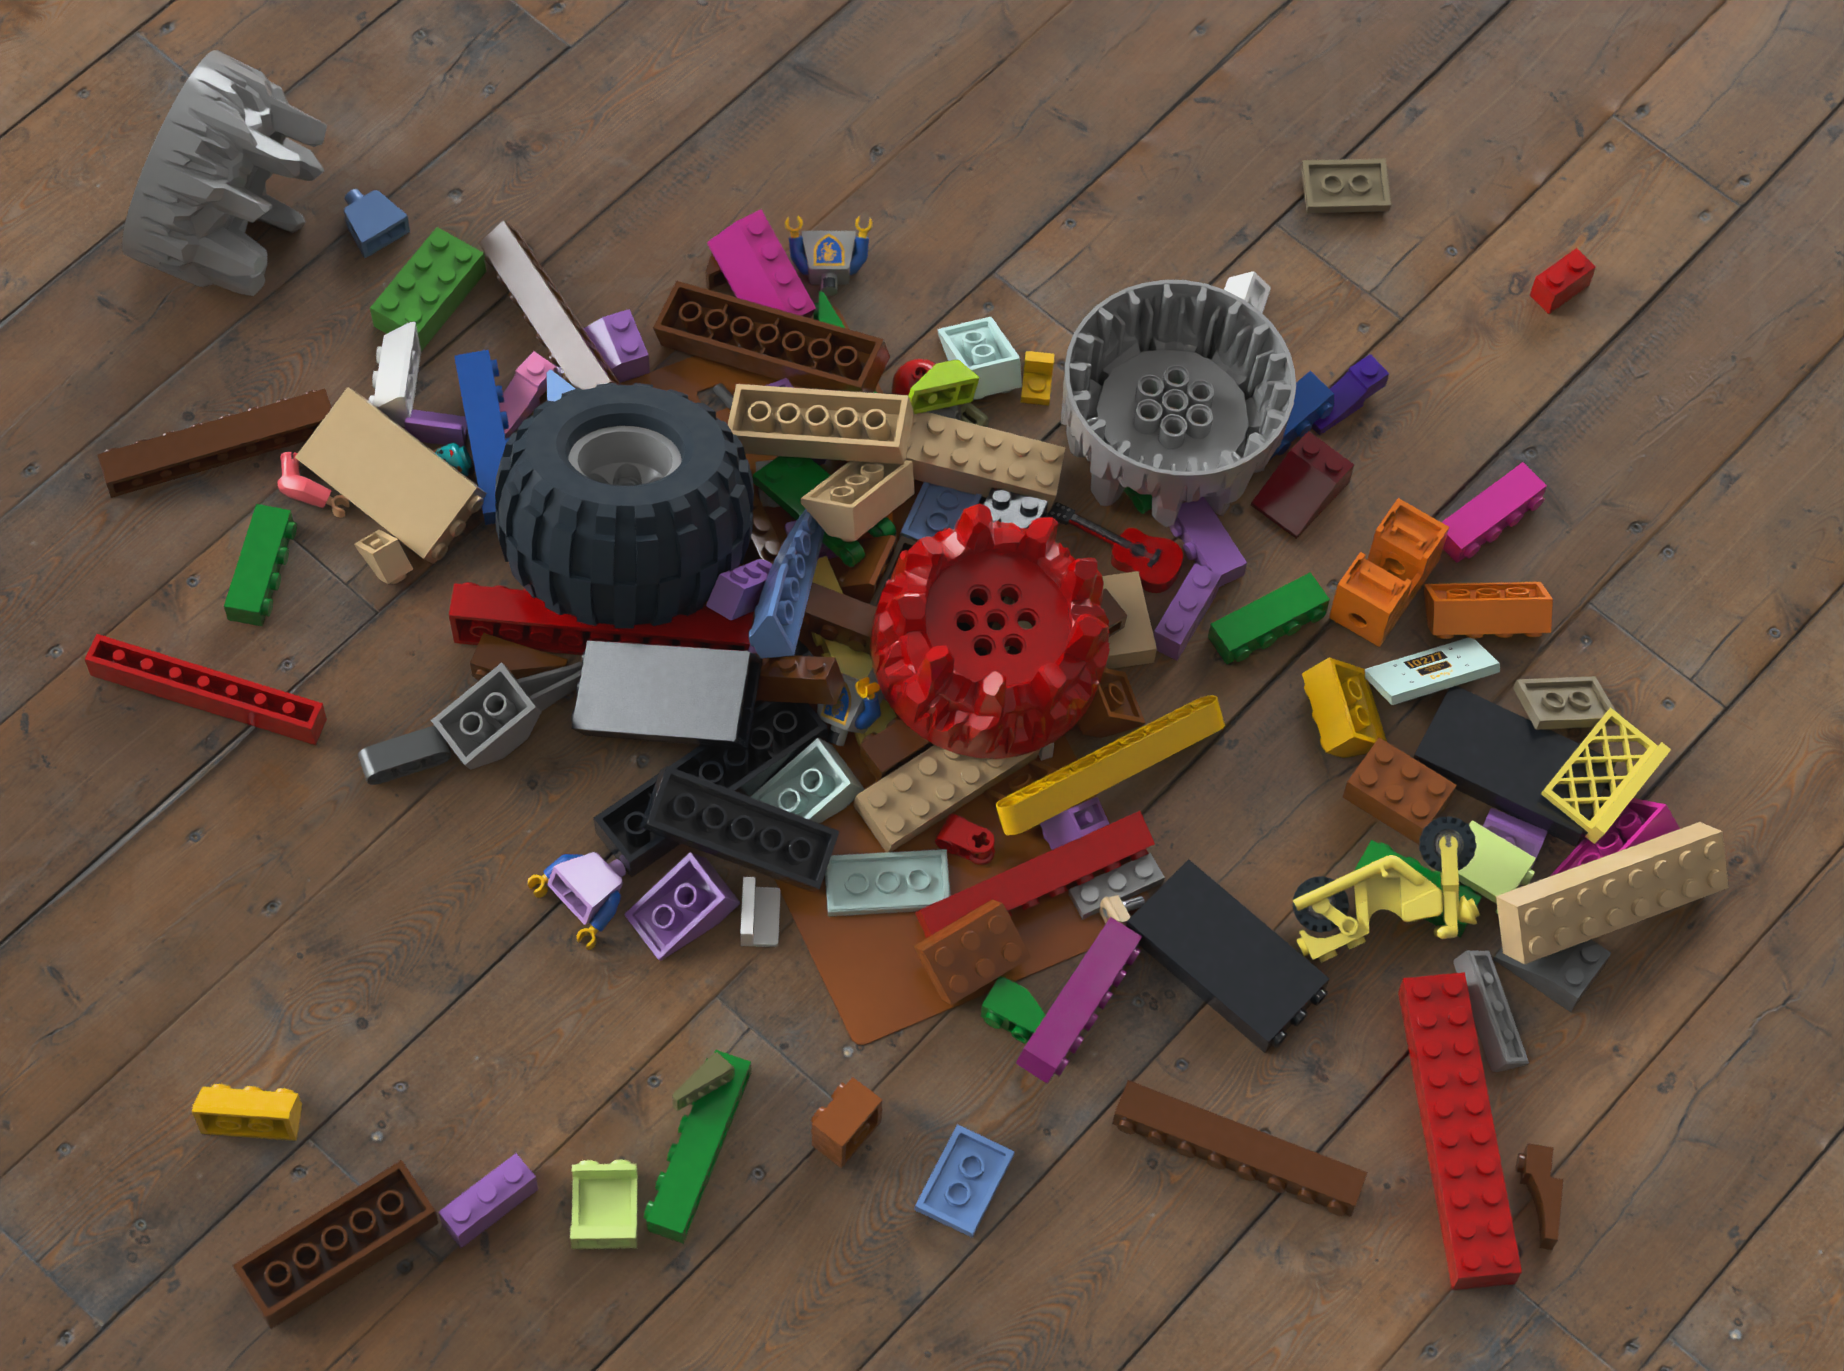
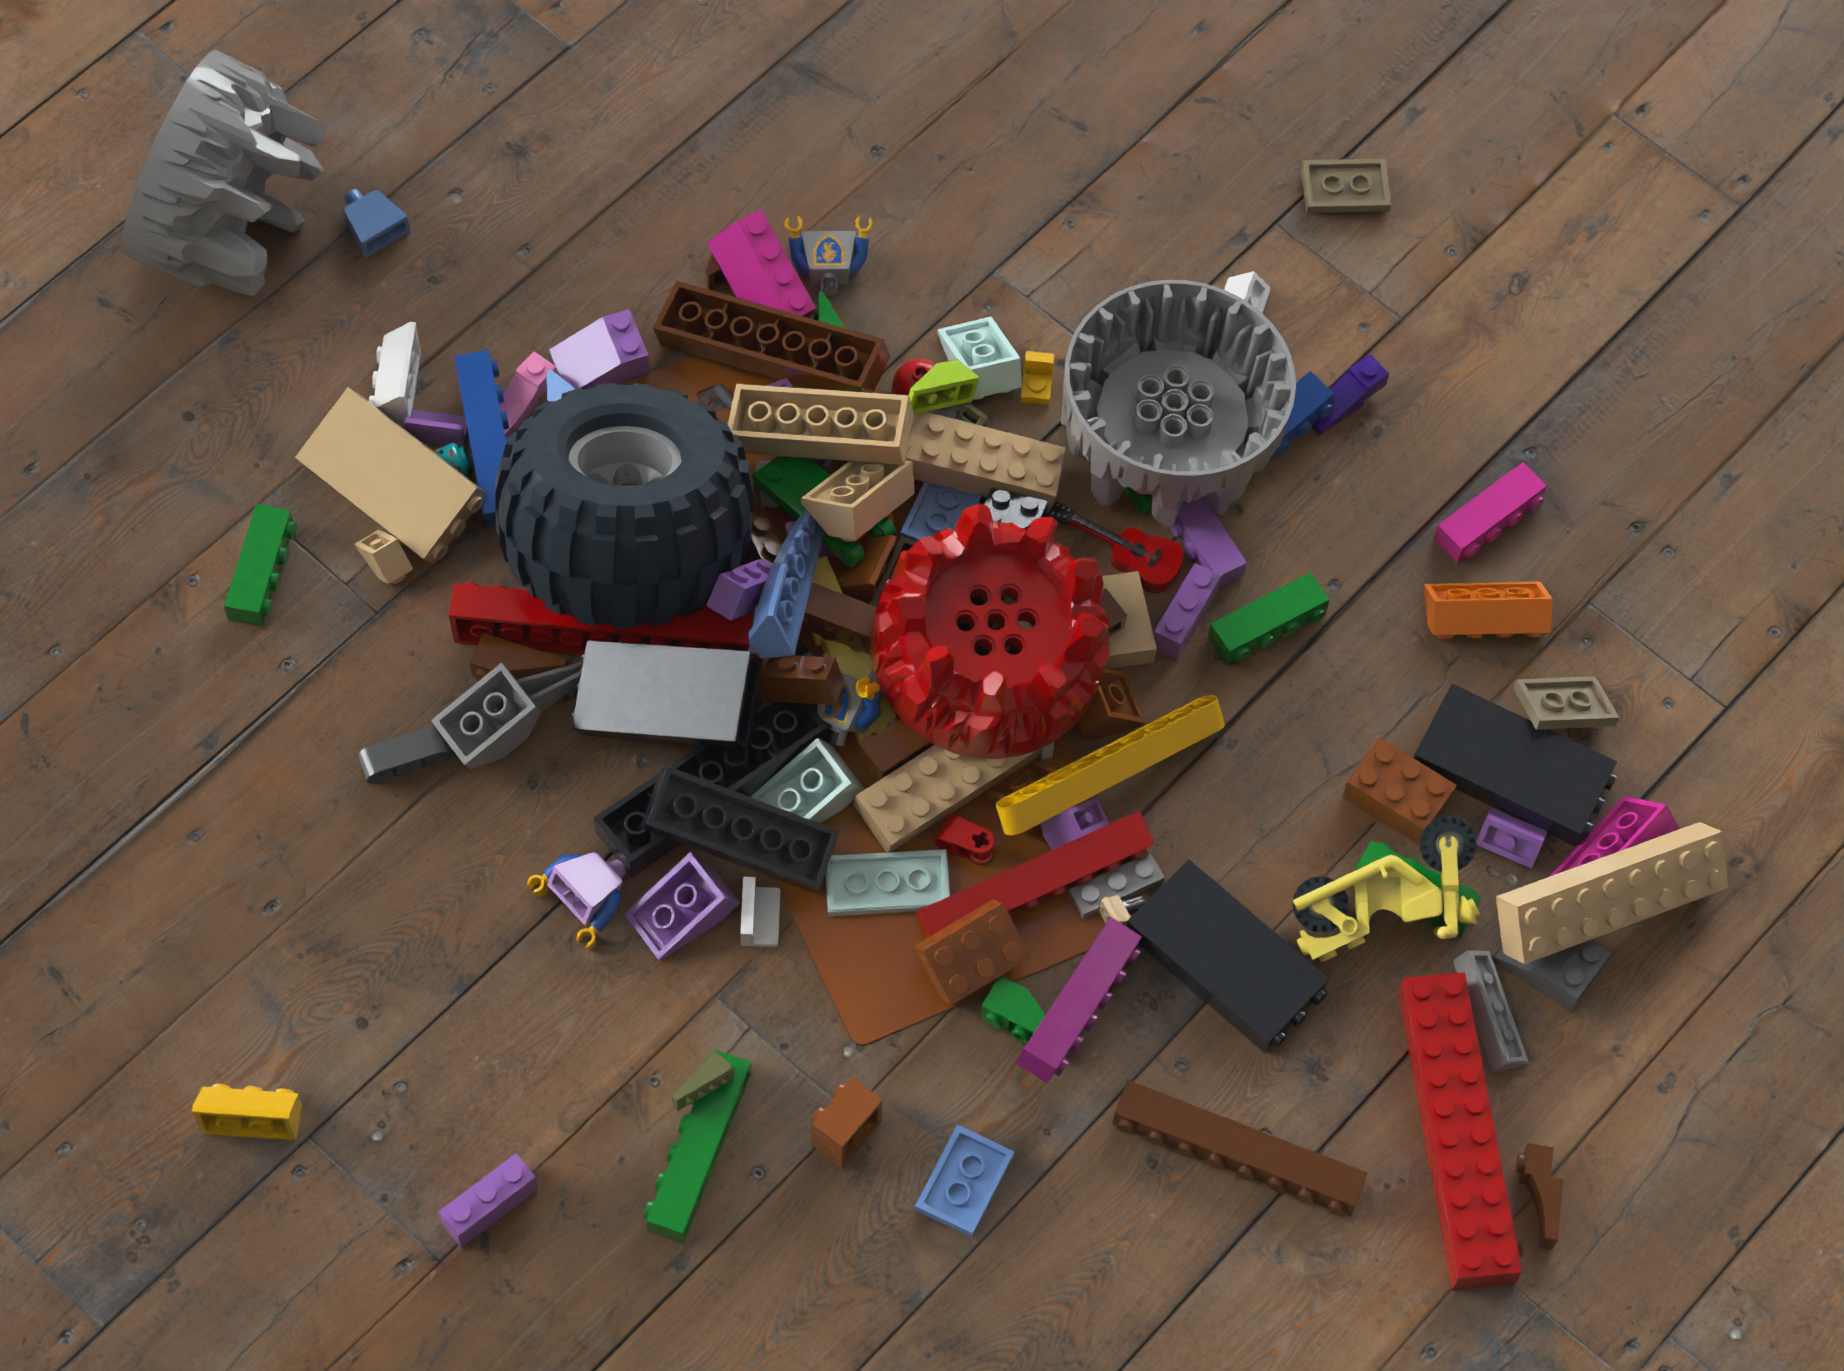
(206, 689): red brick -> none
(213, 443): reddish brown brick -> none
(306, 490): coral arm -> none
(336, 1244): reddish brown brick -> none
(429, 286): bright green brick -> none
(545, 309): brick -> none
(604, 1205): yellowish green panel -> none
(1303, 485): dark red slope -> none
(1343, 708): yellow slope -> none
(1399, 562): orange piece -> none
(1432, 670): light aqua tile -> none
(1496, 865): yellowish green panel -> none
(1562, 280): red brick -> none
(1620, 795): light yellow fence -> none

